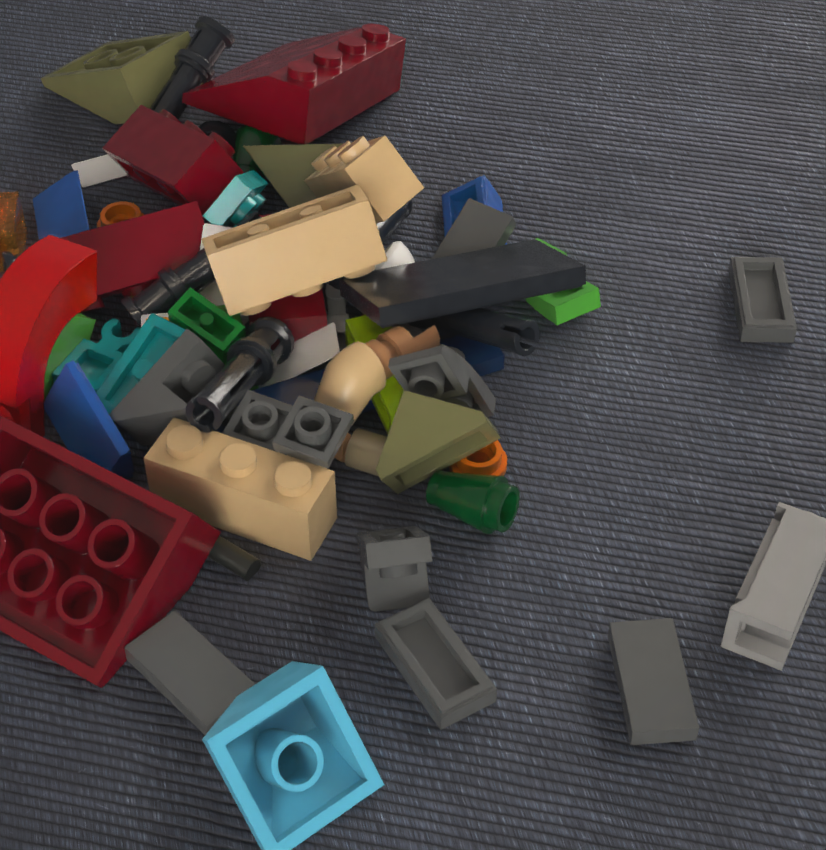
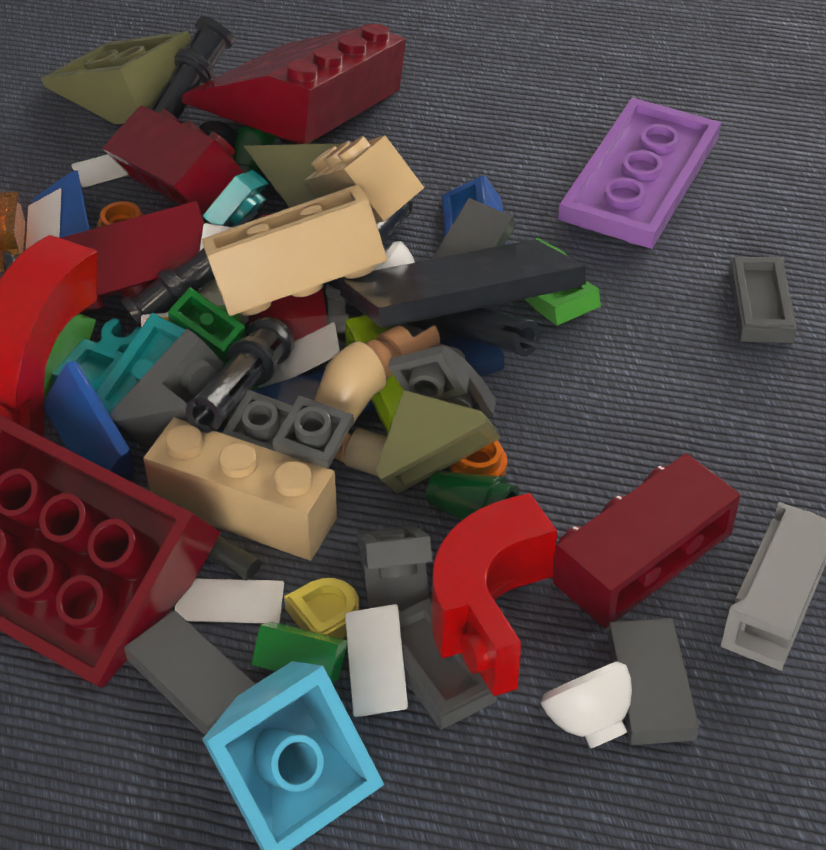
(44, 218): none -> white sticker
(232, 601): none -> white sticker
(281, 644): none -> green piece
(322, 606): none -> light yellow tile
(376, 661): none -> white sticker
(476, 564): none -> red arch
(592, 704): none -> white brick
(640, 172): none -> medium lavender plate
(644, 539): none -> dark red brick

